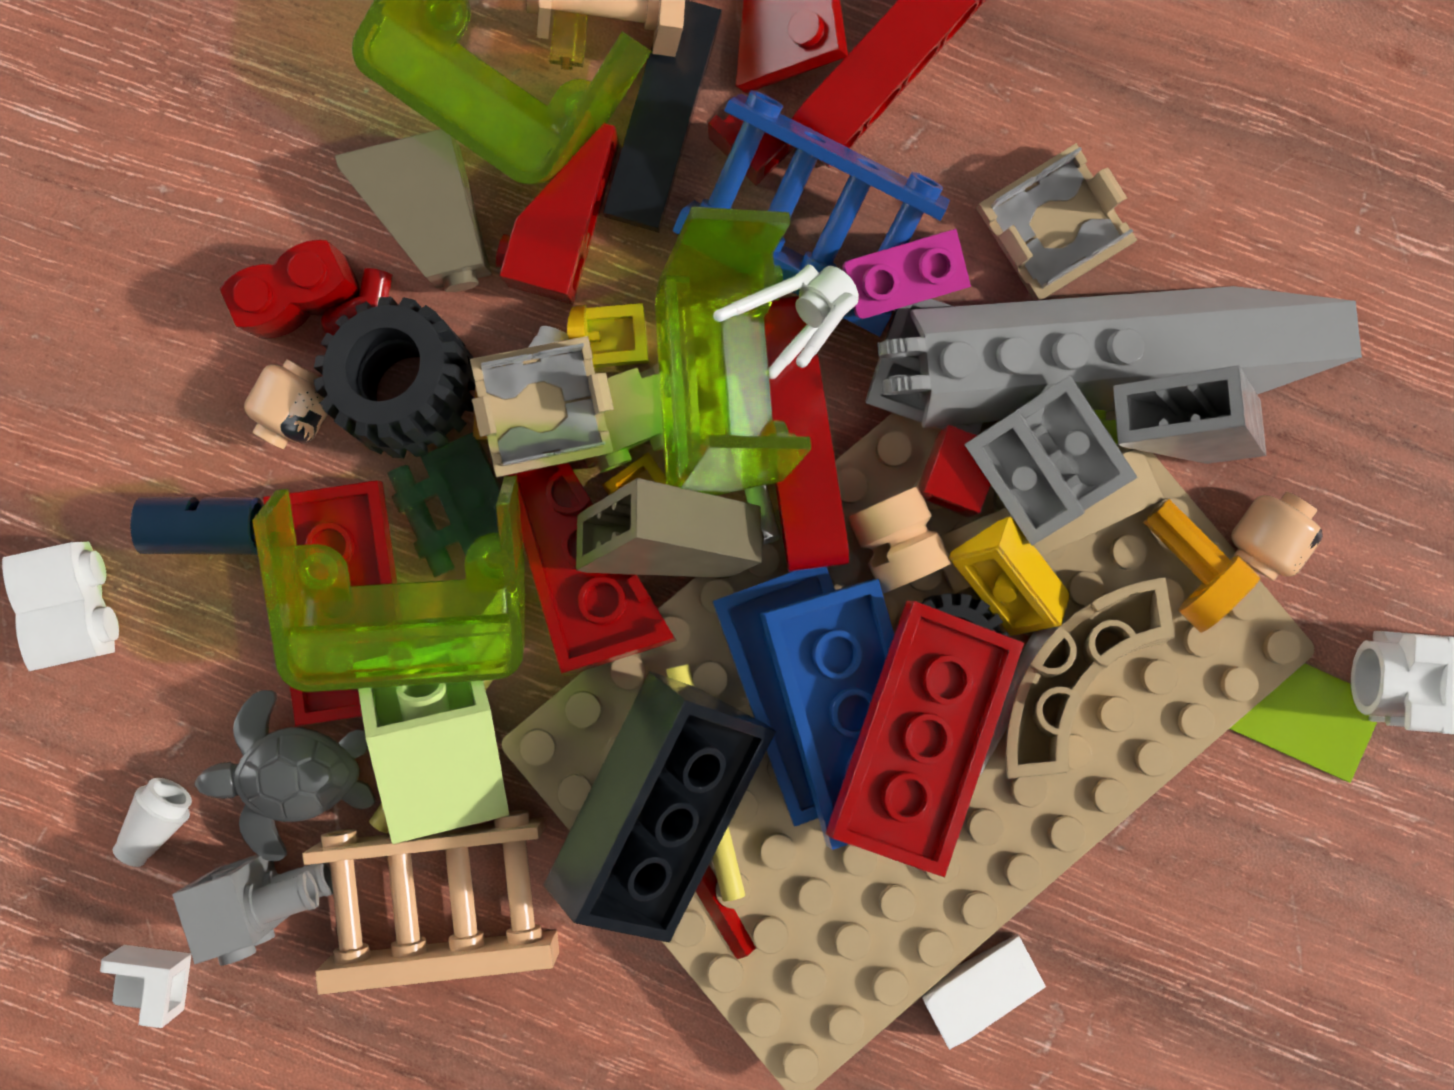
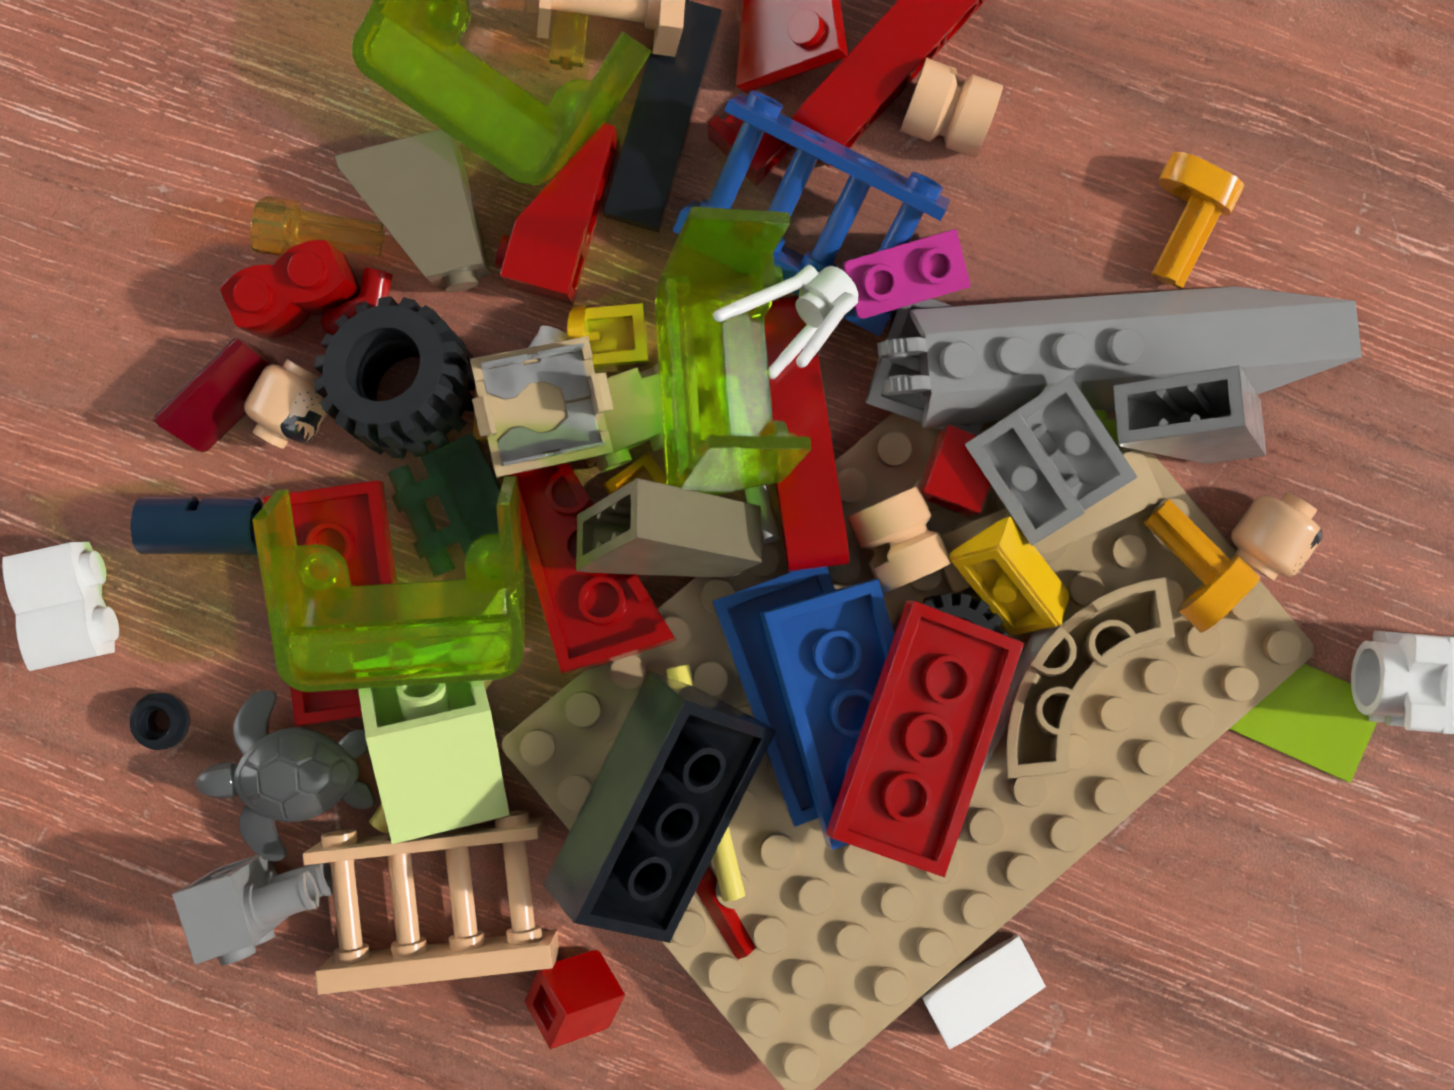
(144, 726): none -> black plate
(149, 981): white panel -> none
(151, 820): white cone -> none
(214, 397): none -> dark red slope
(282, 224): none -> clear yellow piece
(574, 998): none -> red panel
(951, 108): none -> light nougat wheel
(1057, 222): piece -> none
(1209, 194): none -> light orange piece

